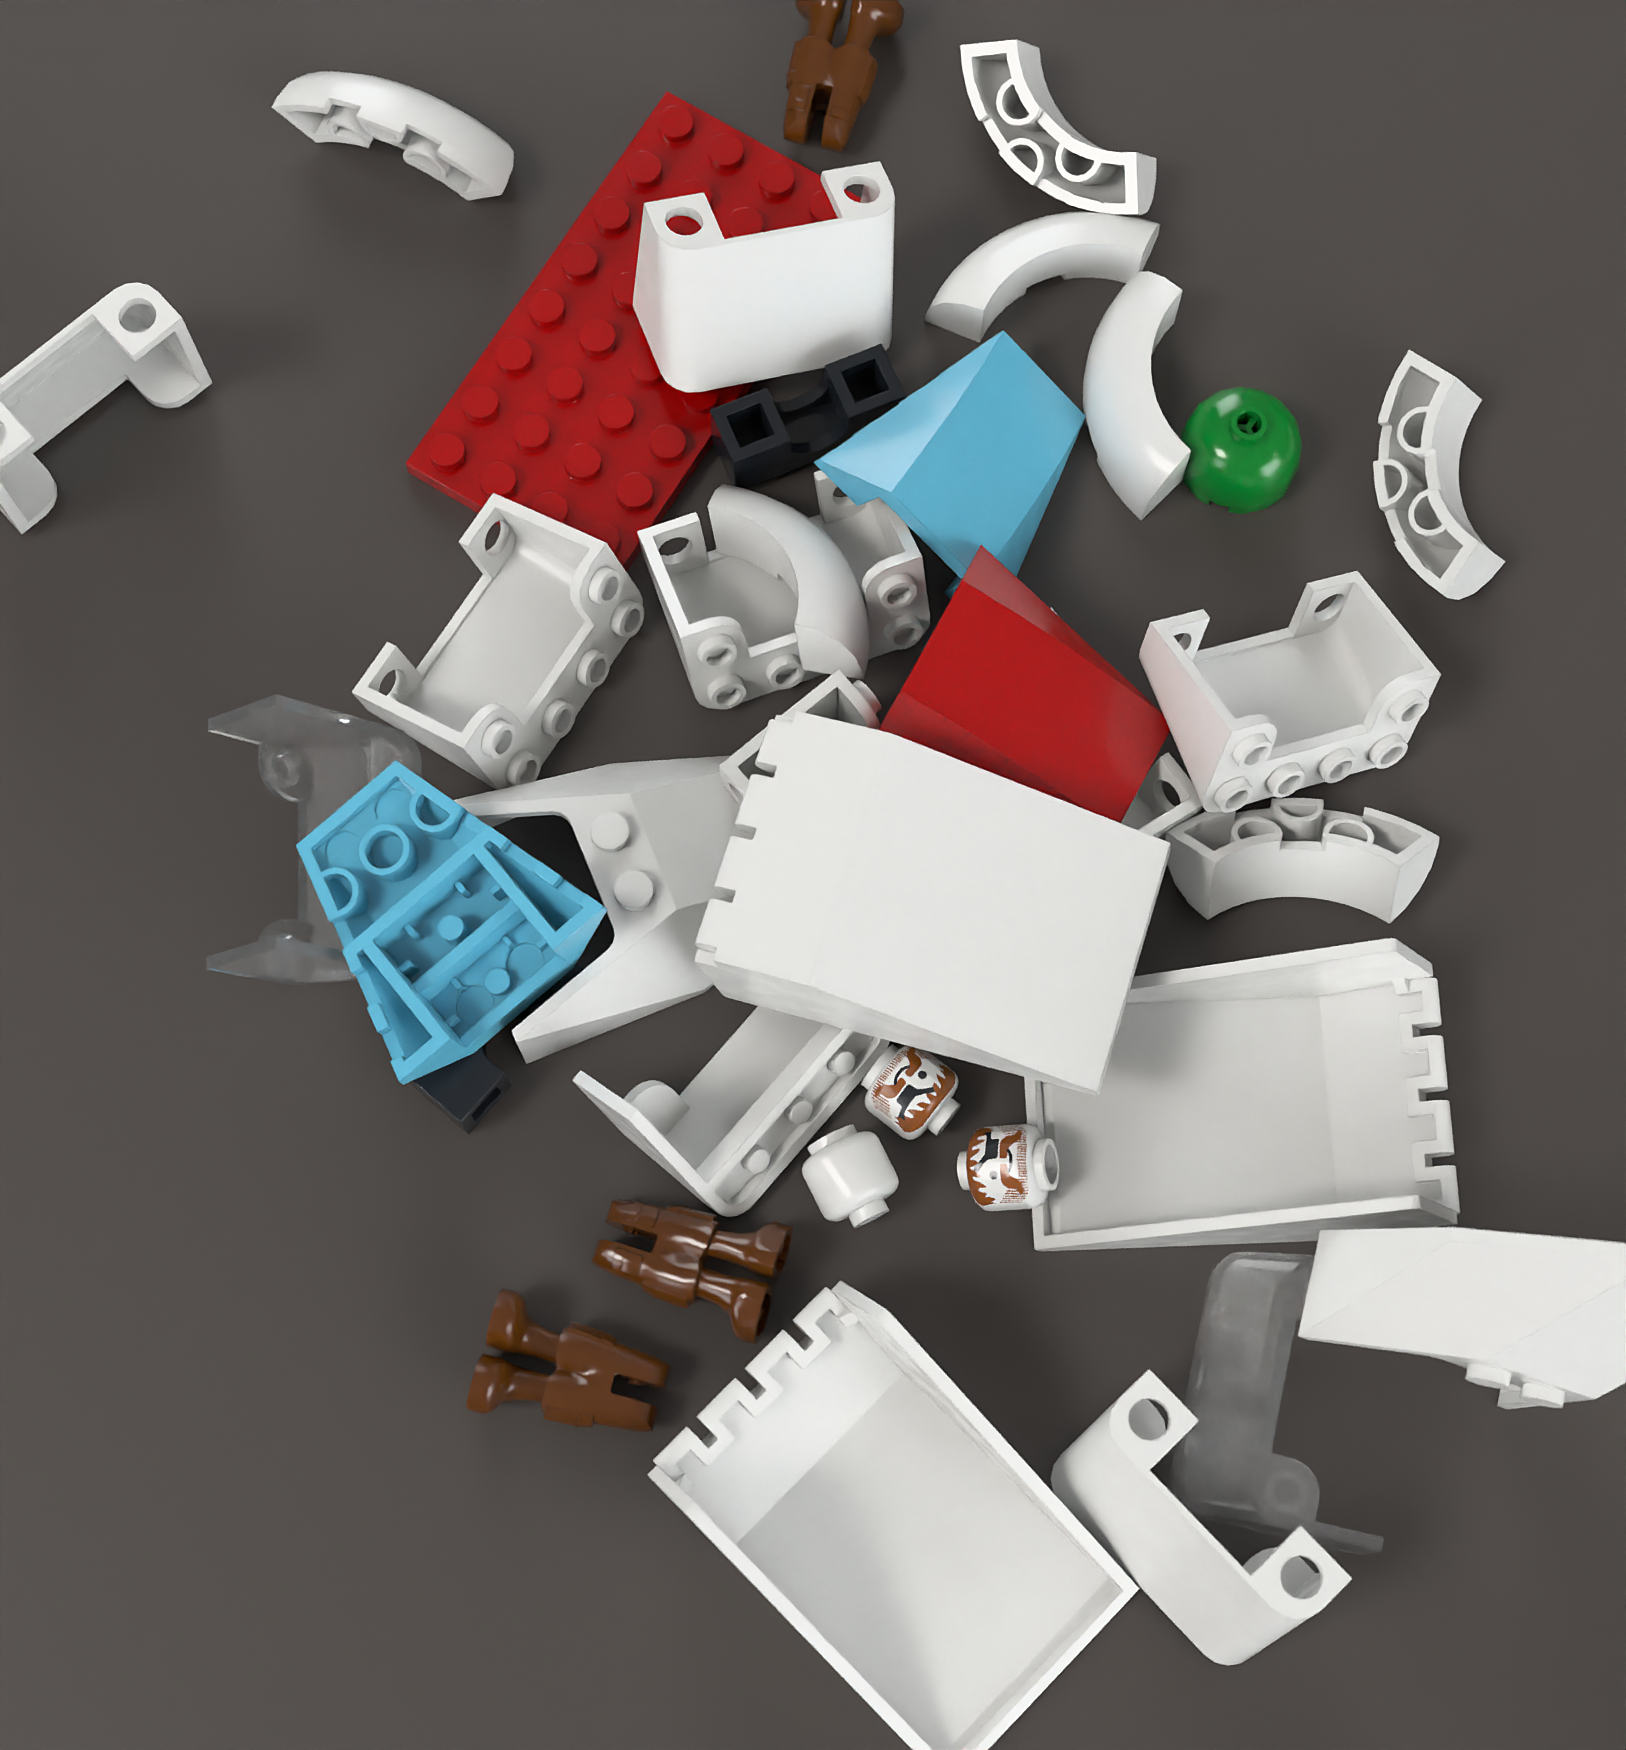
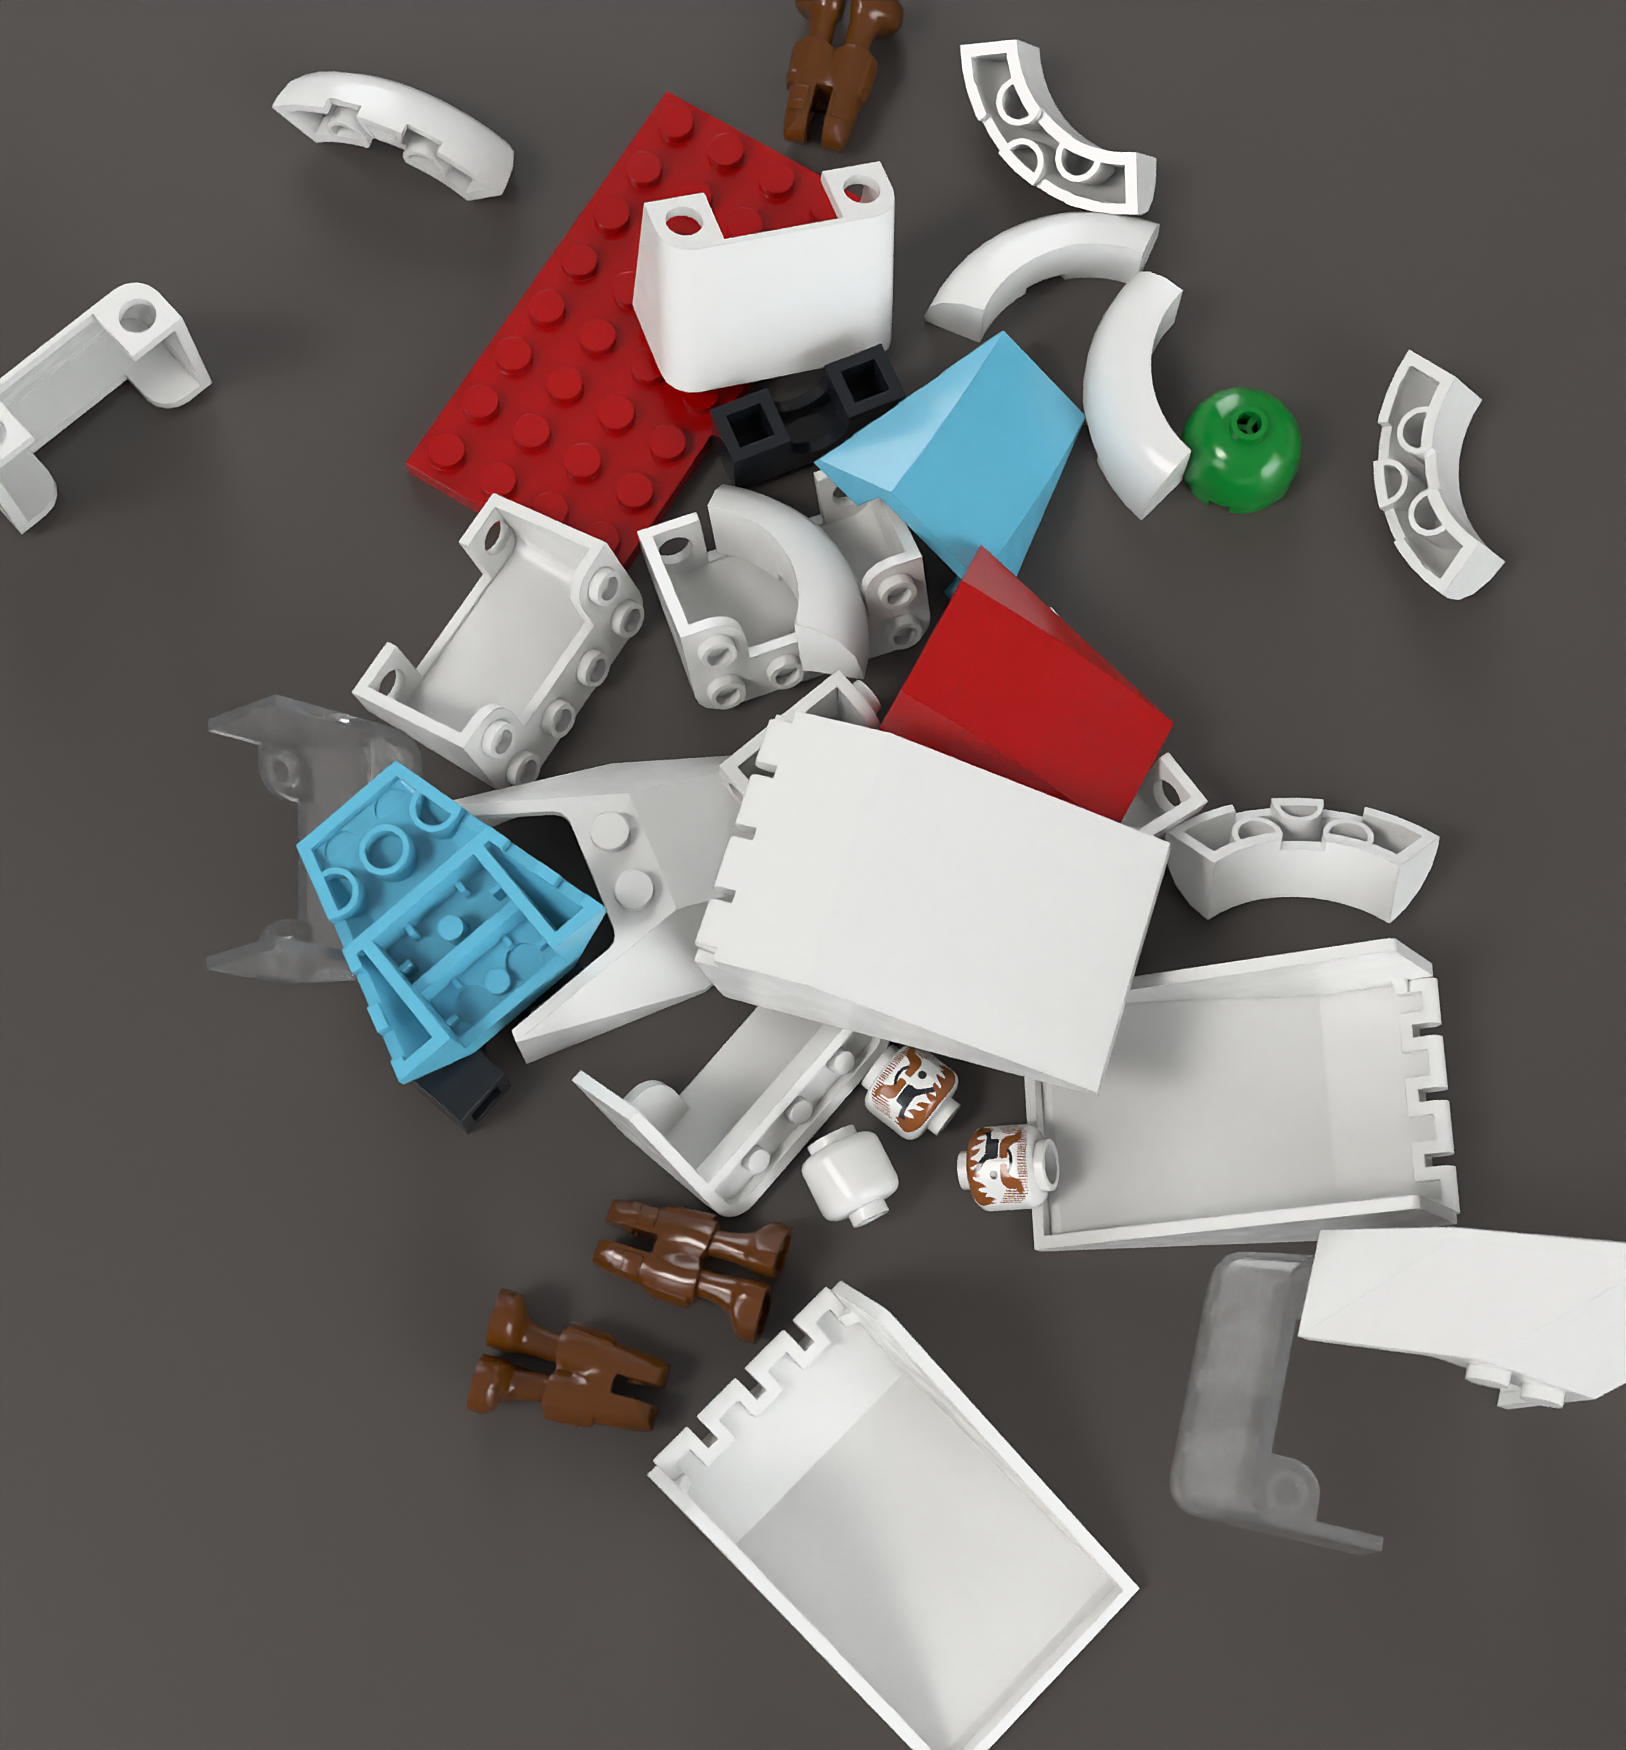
(1167, 1551): white windscreen -> none
(1292, 702): white windscreen -> none

